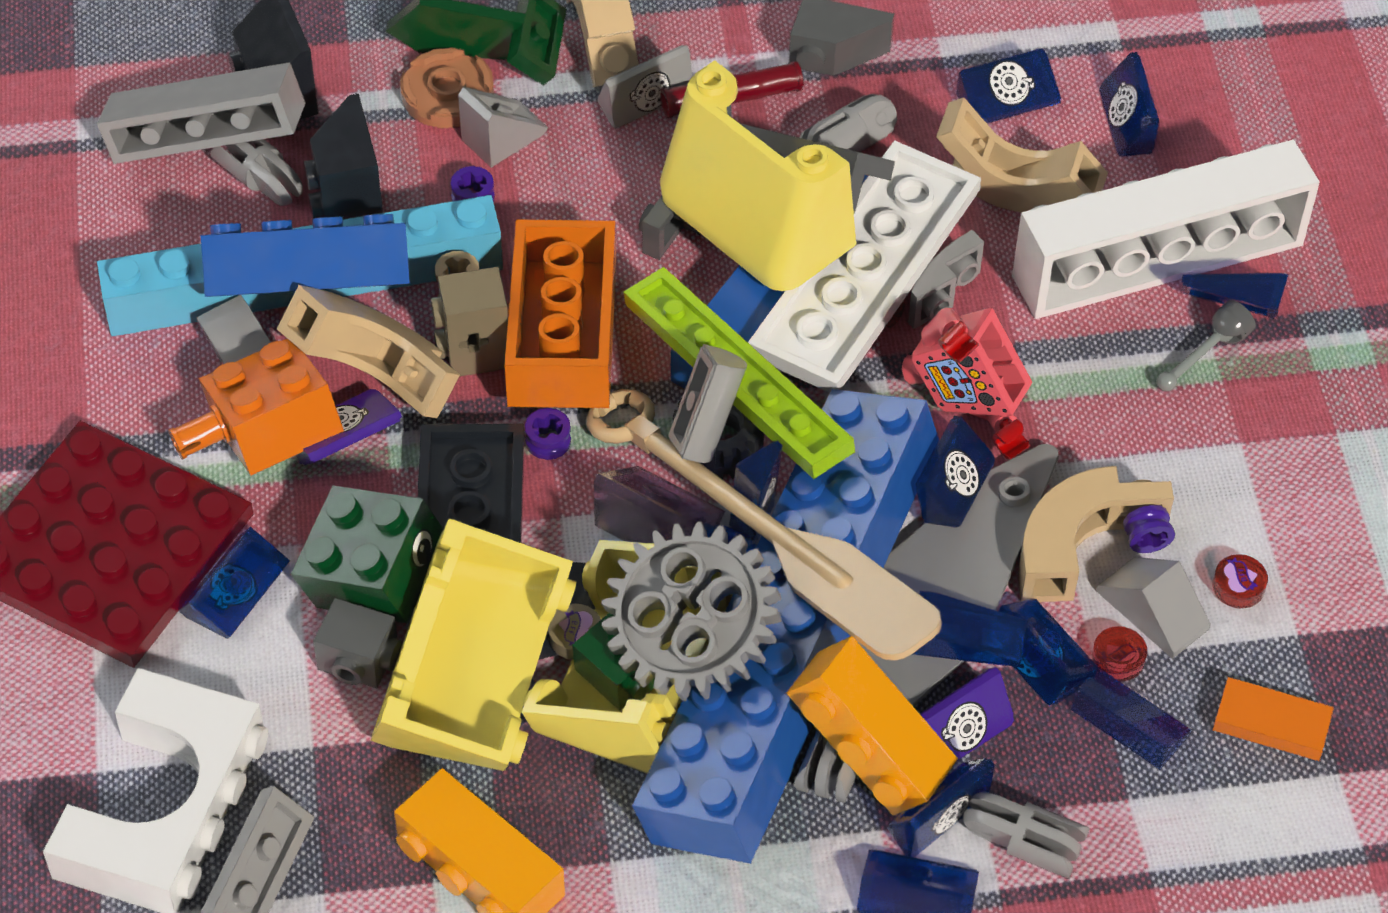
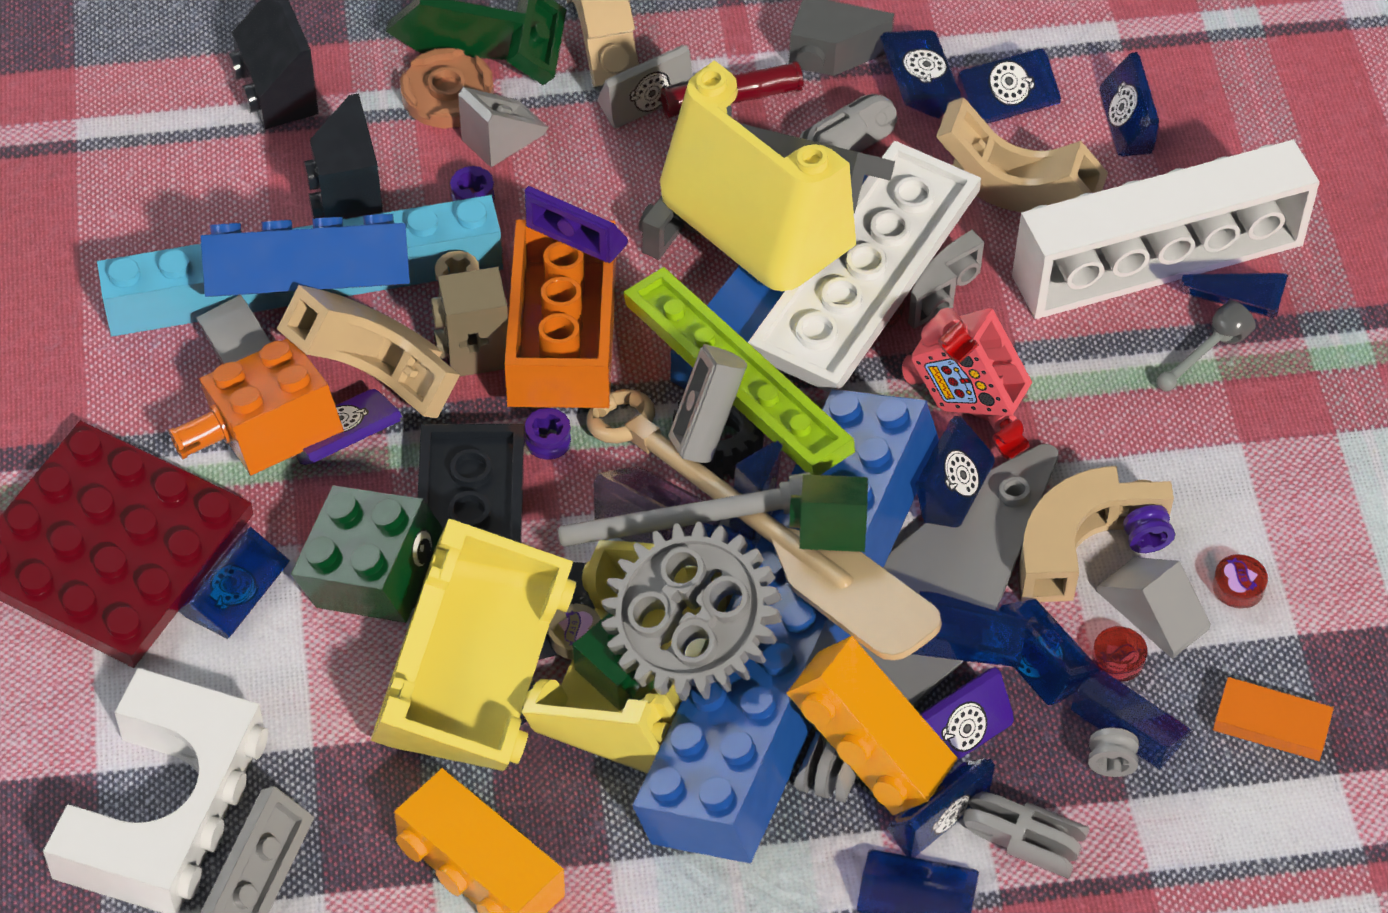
(201, 113): light grey brick -> none
(260, 168): light grey arm -> none
(356, 644): dark grey brick -> none
(573, 225): none -> dark purple slope
(683, 514): none -> light grey piece
(831, 513): none -> dark green brick
(921, 70): none -> clear blue slope
(1113, 752): none -> light grey bush

